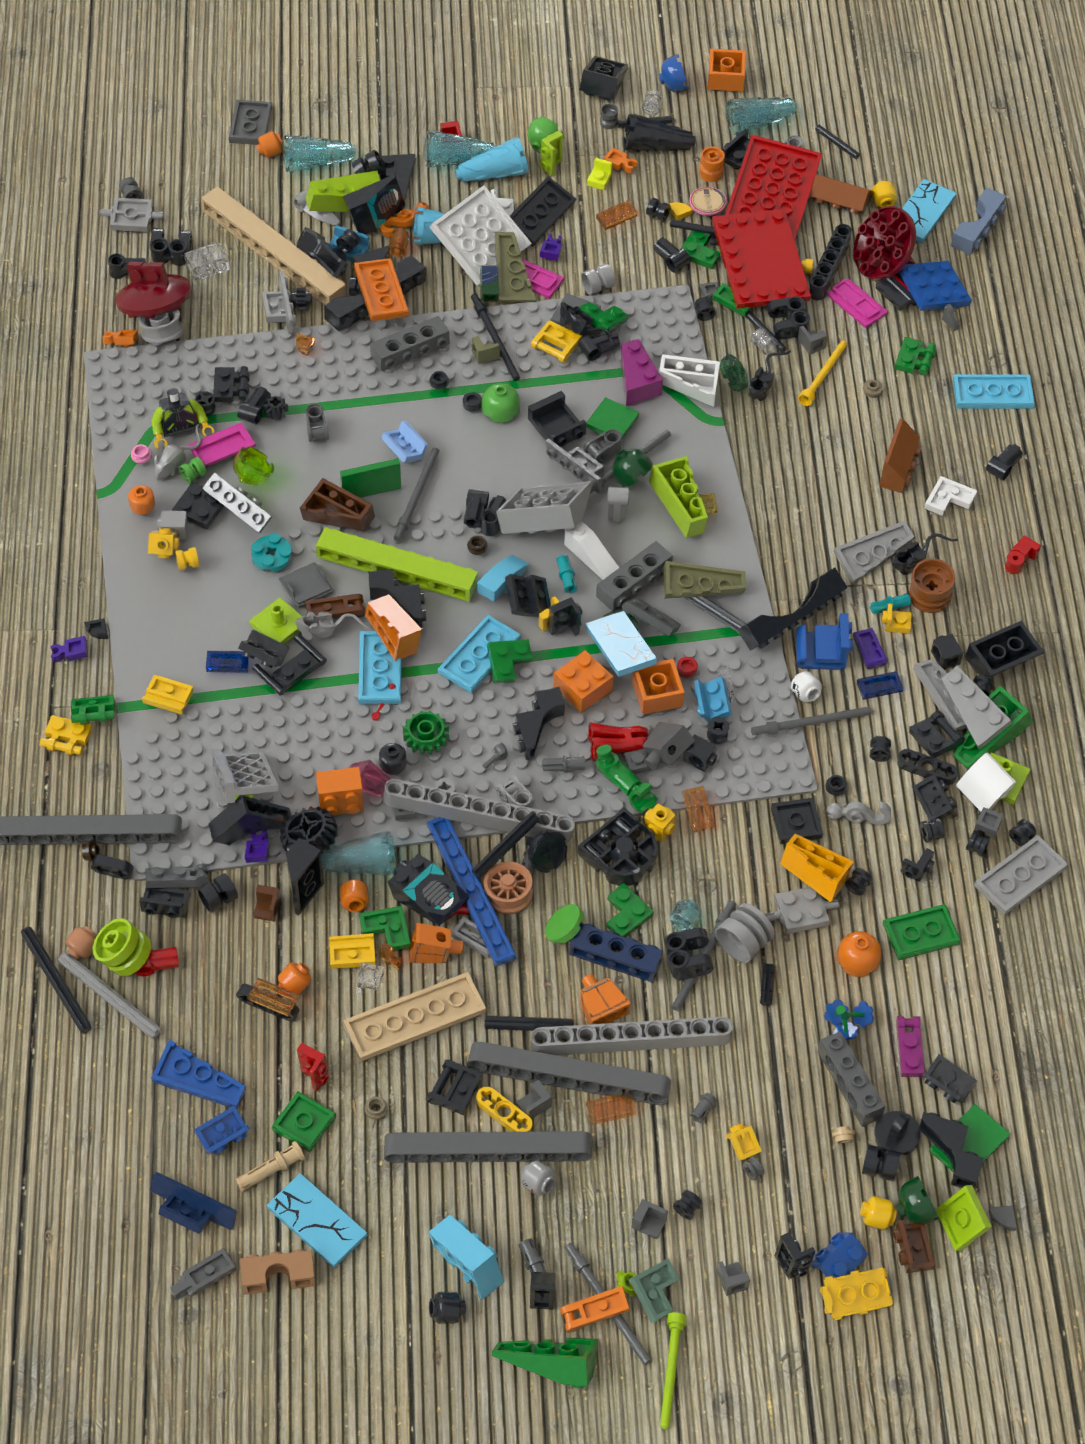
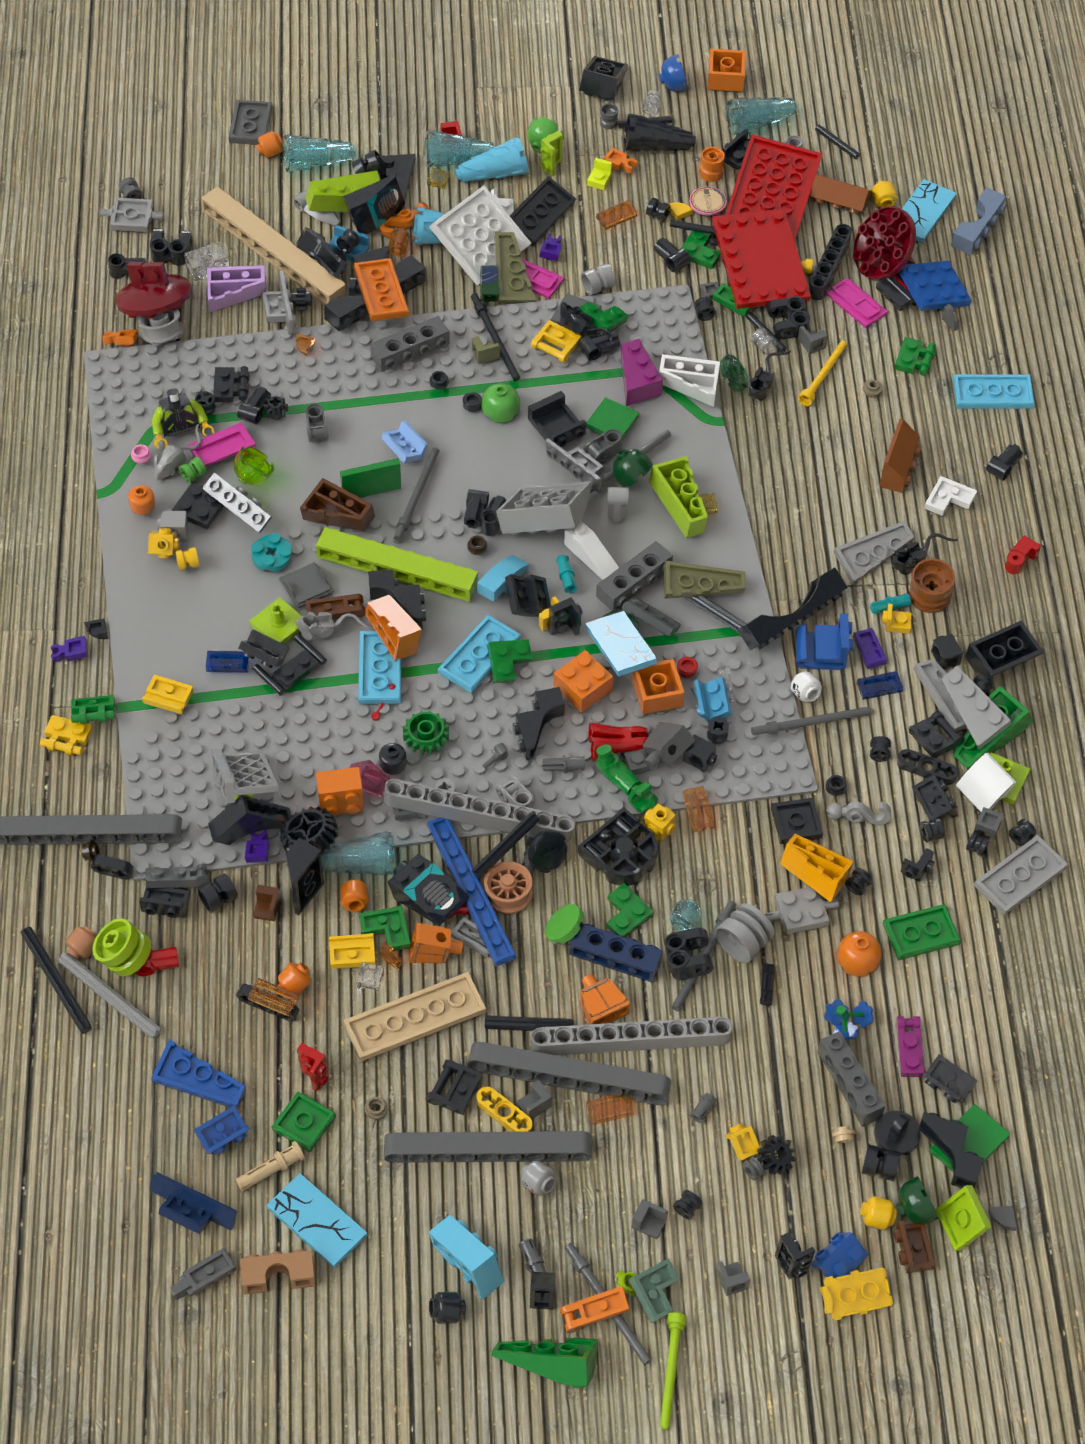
(234, 285): none -> lavender wedge
(438, 178): none -> clear yellow tile
(784, 1154): none -> black gear

